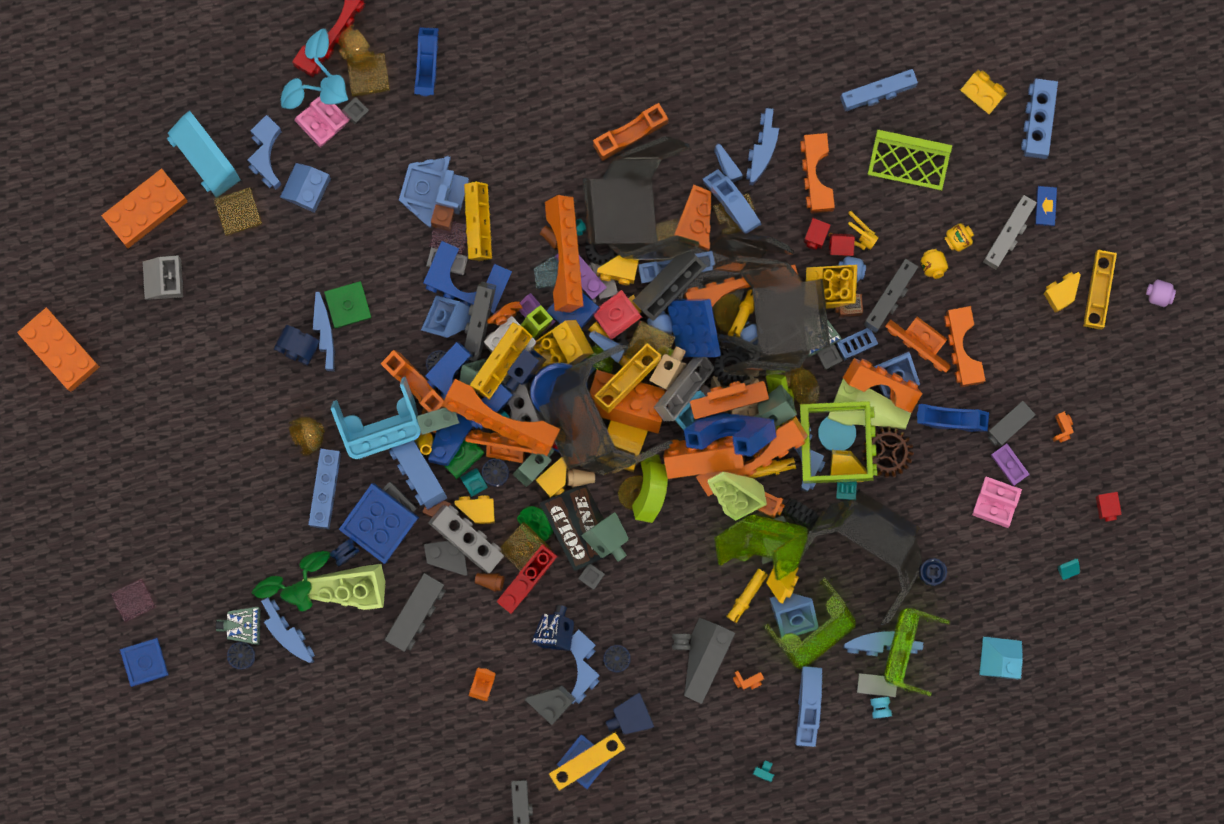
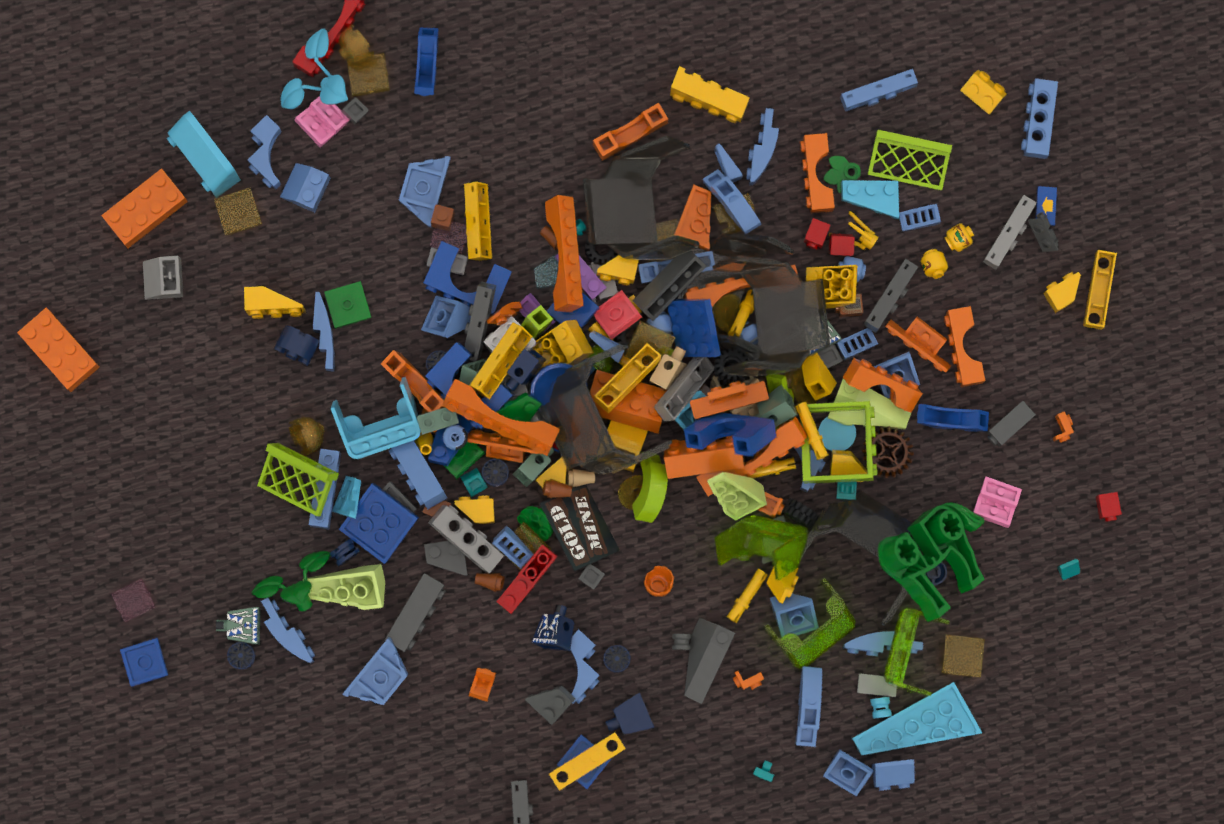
(263, 301): none -> yellow slope
(301, 463): none -> lime fence
(348, 498): none -> medium azure wing
(379, 676): none -> medium blue wing
(452, 191): medium blue panel -> none
(457, 444): none -> medium blue head
(512, 537): none -> medium blue slope
(521, 408): none -> green wing
(556, 489): none -> dark orange cone
(607, 537): sand green torso -> none
(659, 581): none -> orange hair
(708, 96): none -> yellow wedge
(814, 437): none -> yellow pin
(817, 377): none -> yellow slope
(840, 171): none -> green plate
(848, 772): none -> medium blue slope
(874, 195): none -> medium azure wing
(893, 773): none -> medium blue slope
(927, 721): none -> medium azure wing
(936, 217): none -> medium blue slope
(940, 537): none -> green animal
(963, 656): none -> clear yellow plate
(1001, 658): medium azure slope -> none
(1010, 464): medium lavender plate -> none
(1044, 235): none -> dark grey hinge
(1161, 293): lavender head -> none

